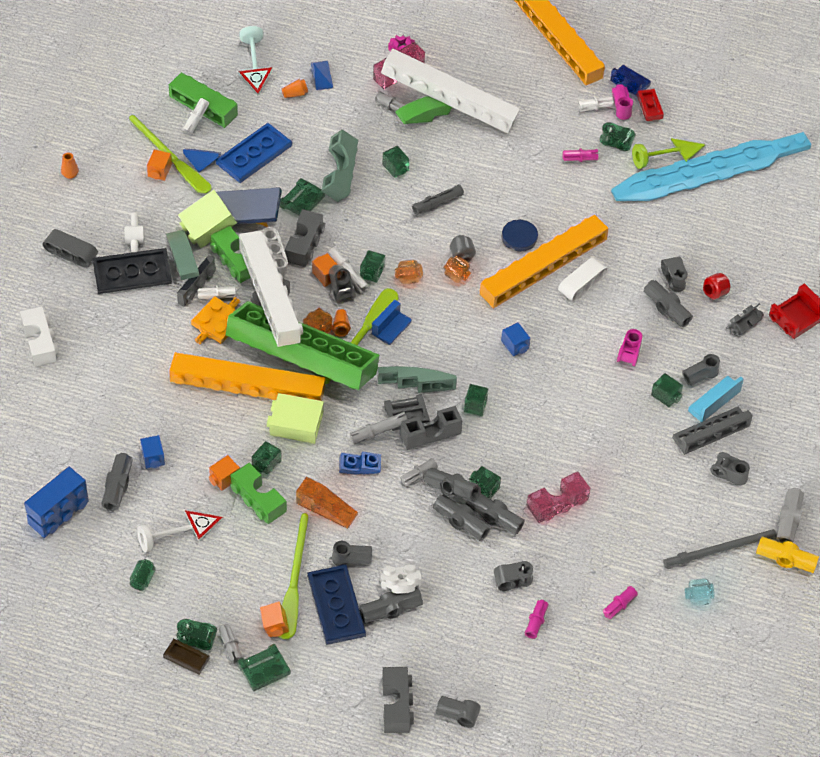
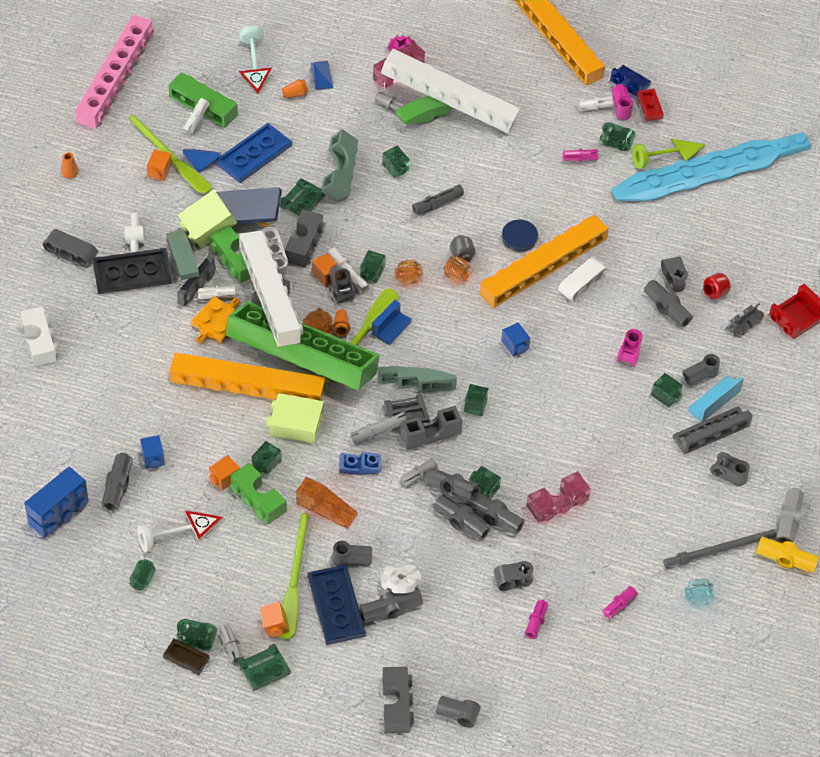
(114, 71): none -> bright pink brick

